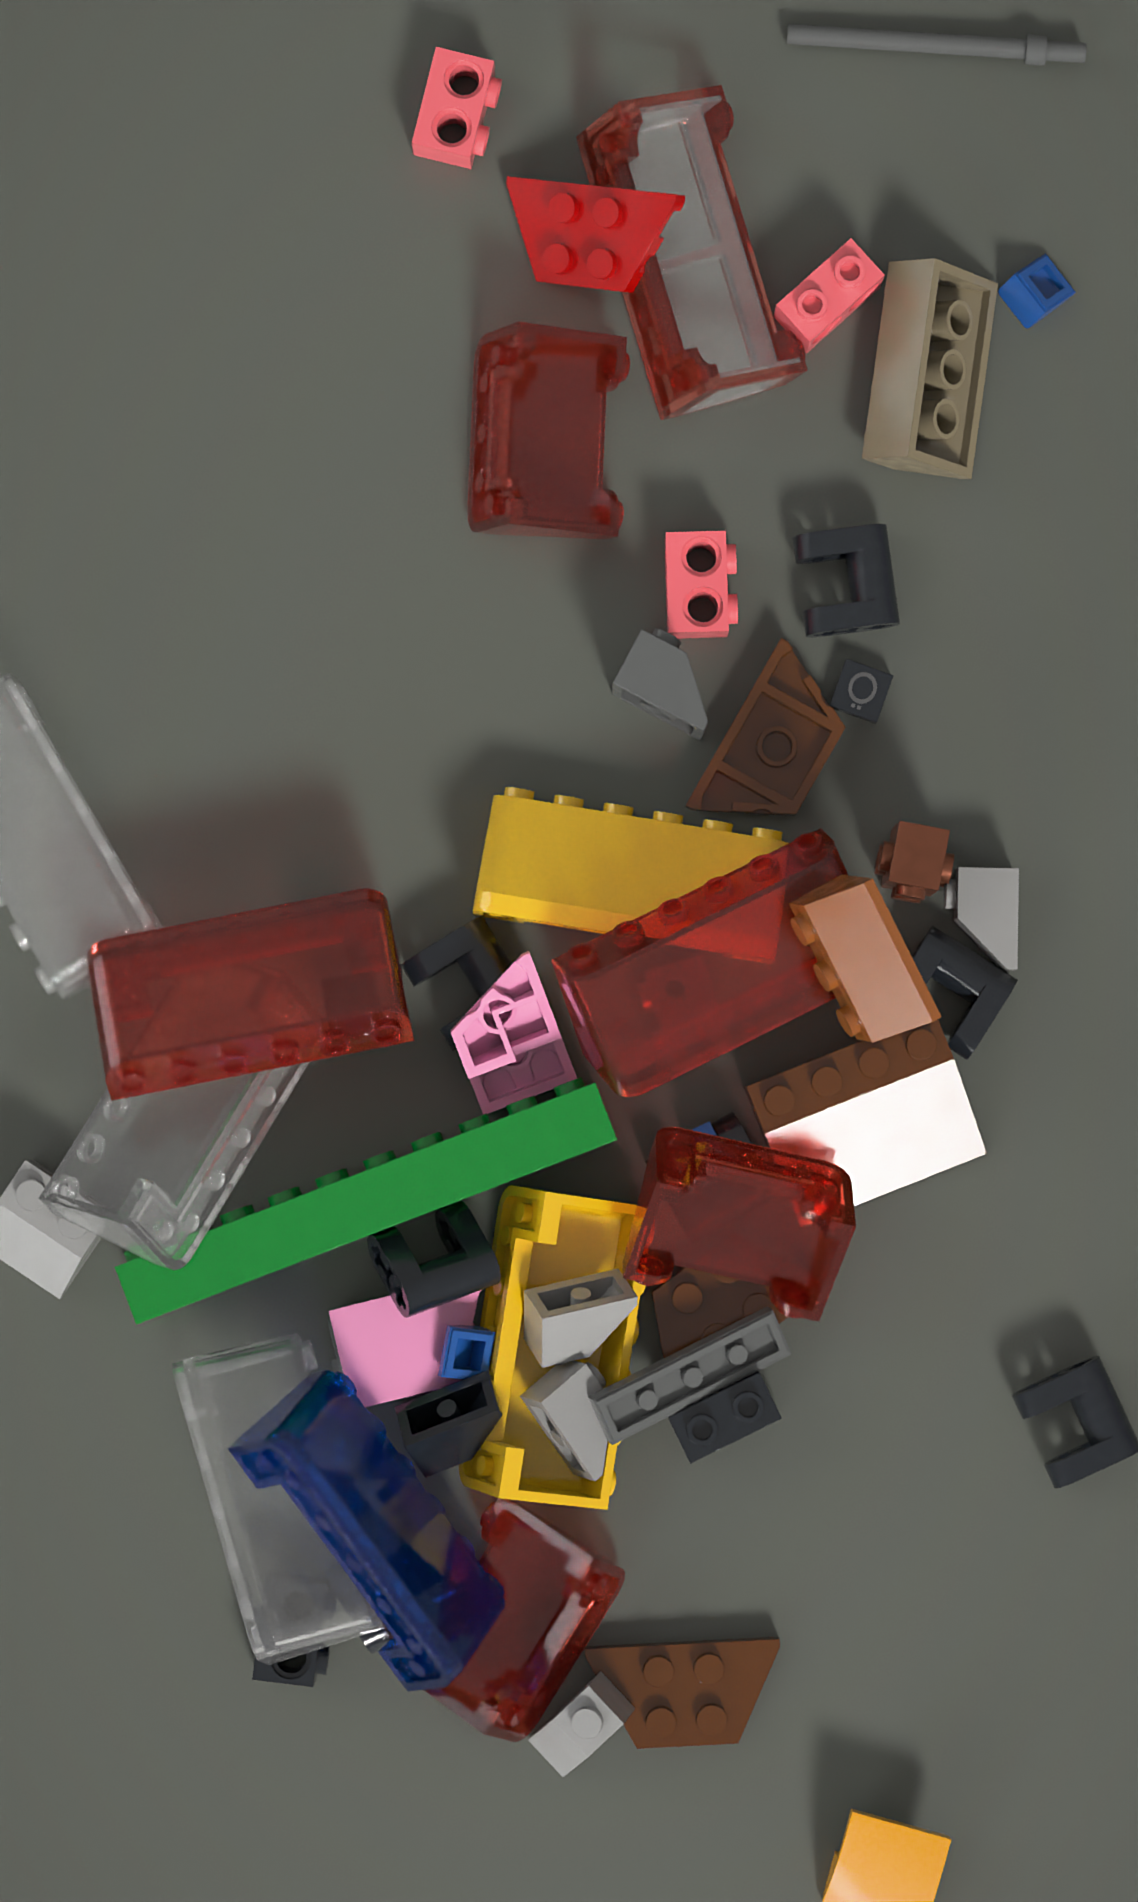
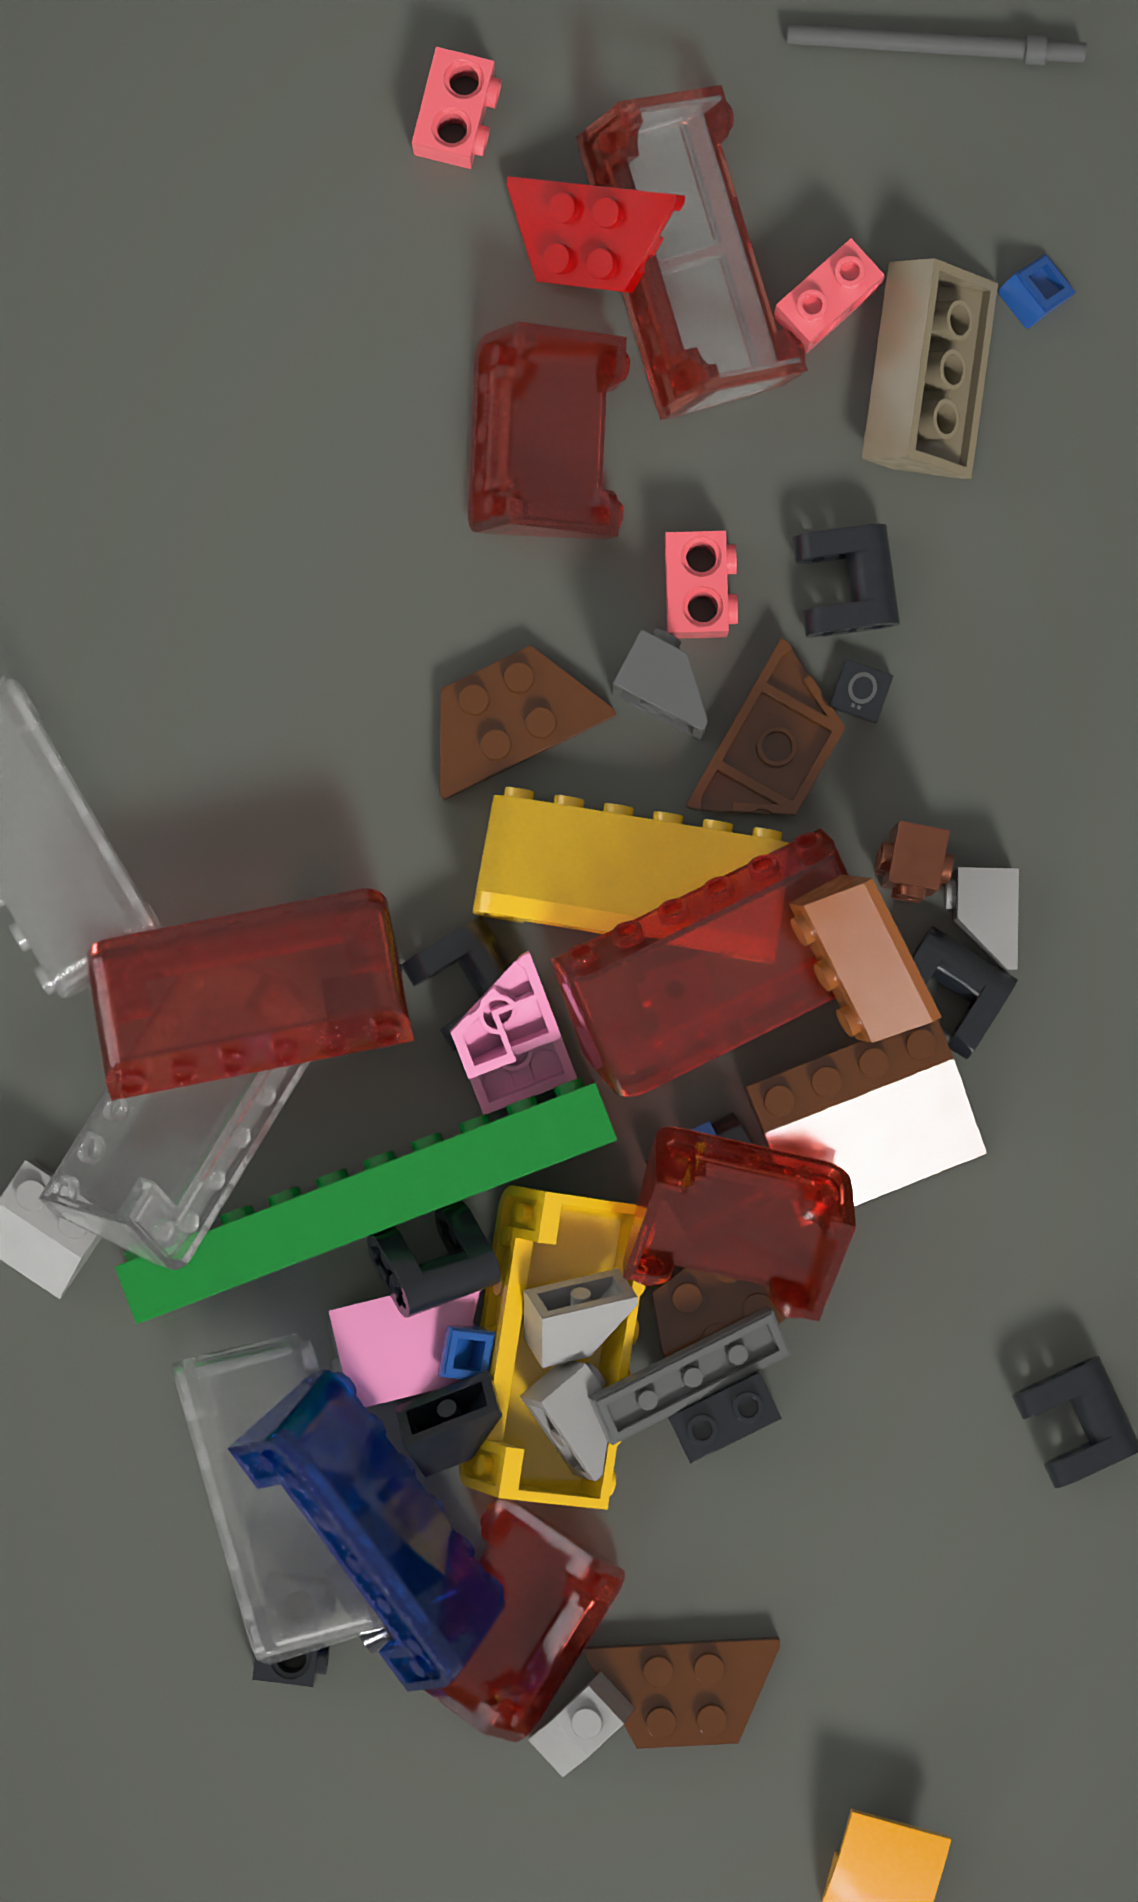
(509, 717): none -> reddish brown wing

